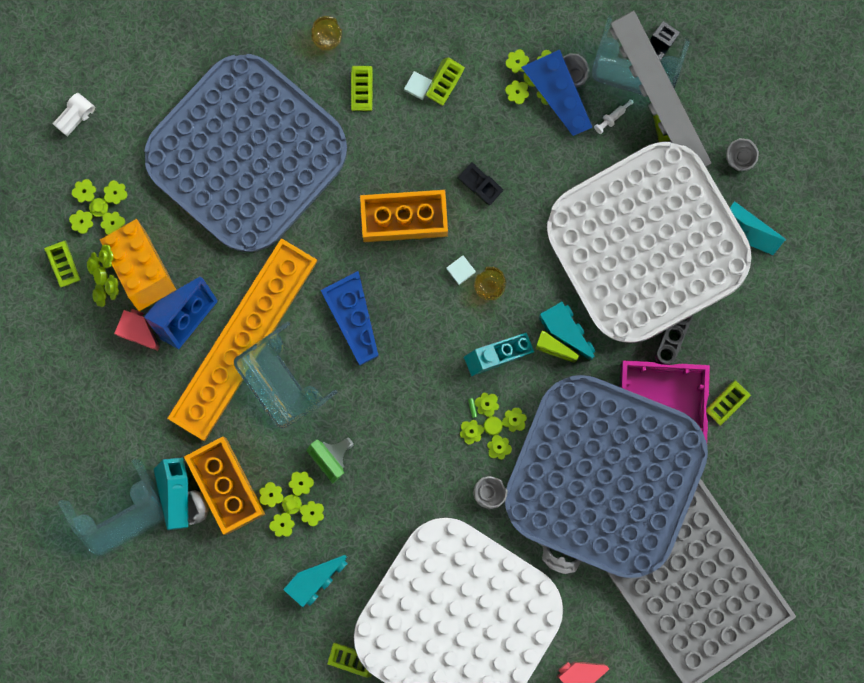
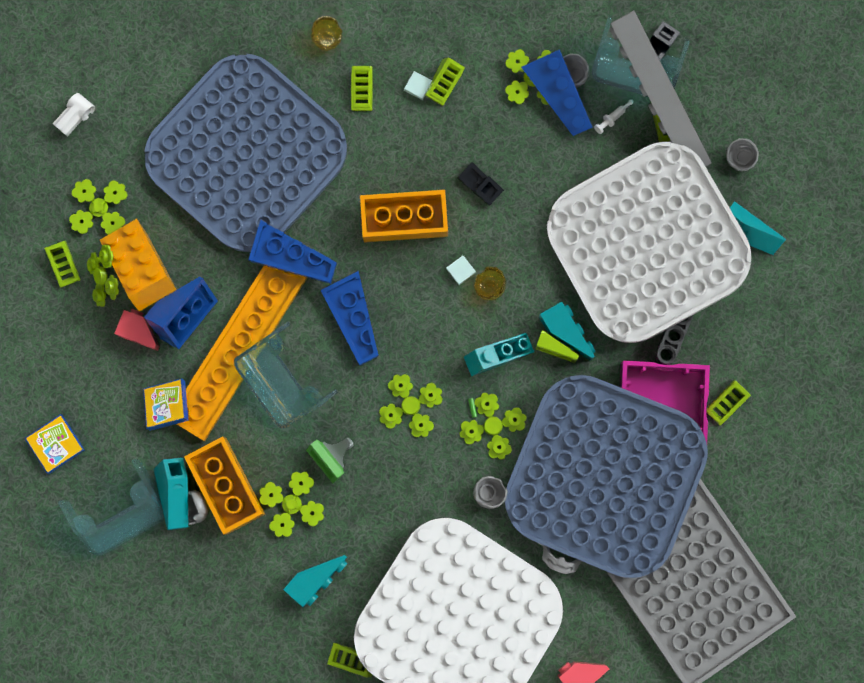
(54, 444): none -> tile
(165, 404): none -> tile
(287, 254): none -> blue wing
(410, 405): none -> lime plant

